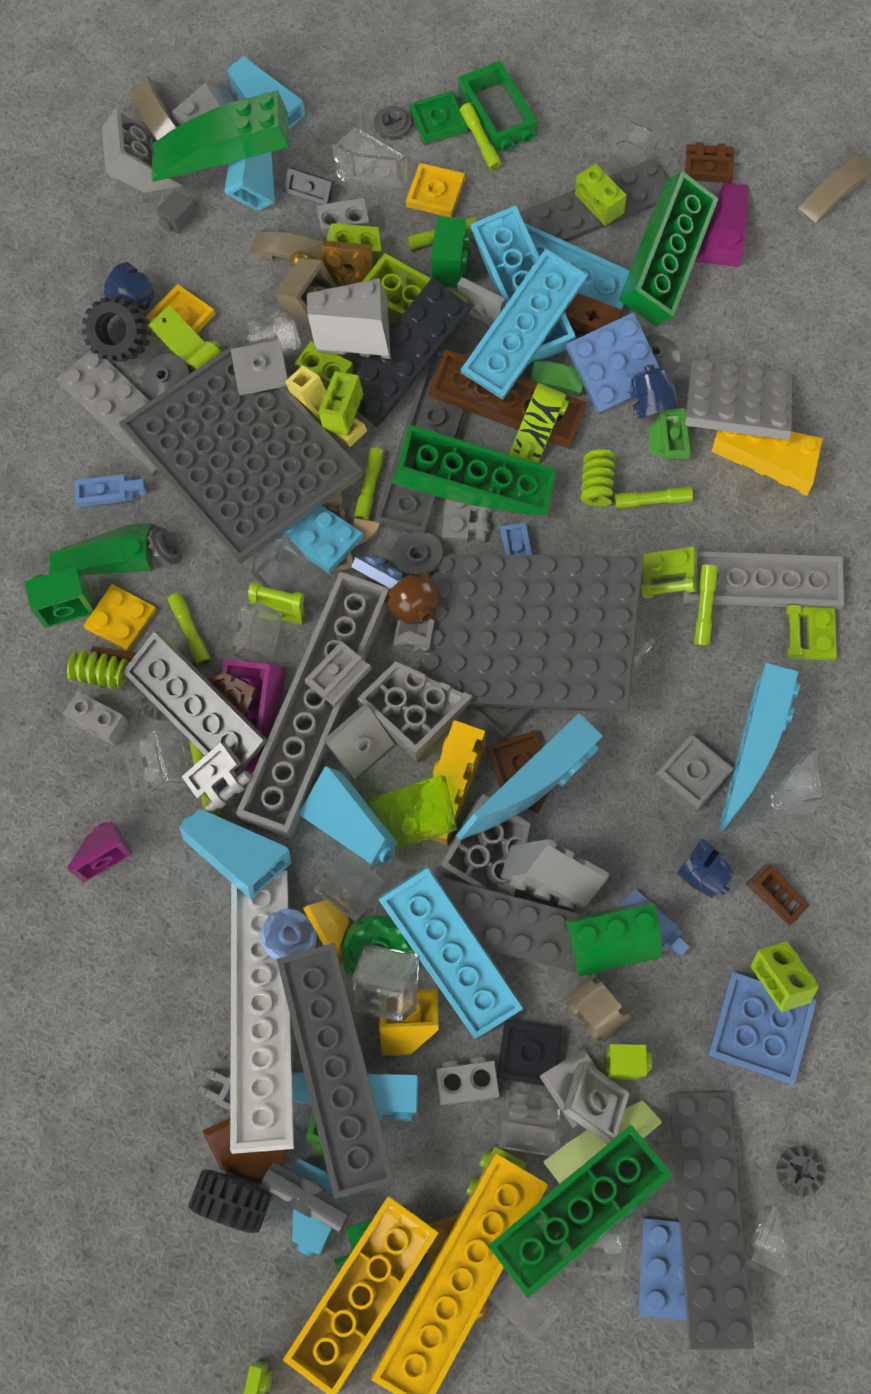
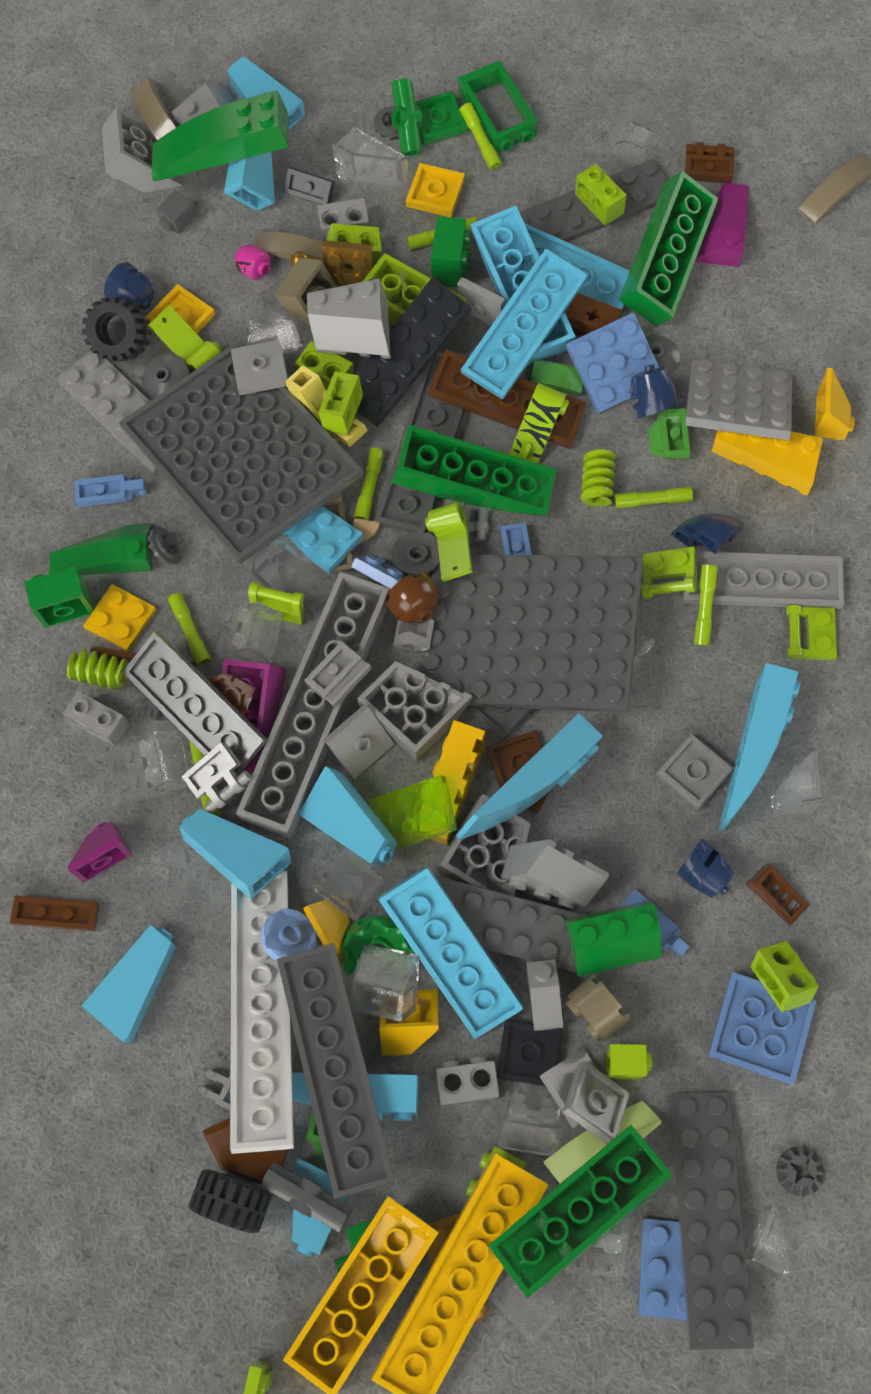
(54, 913): none -> reddish brown plate
(131, 985): none -> medium azure slope
(252, 261): none -> dark pink head
(406, 117): none -> green piece
(451, 530): none -> lime door
(544, 995): none -> light grey slope
(709, 530): none -> dark blue brick
(832, 409): none -> yellow slope

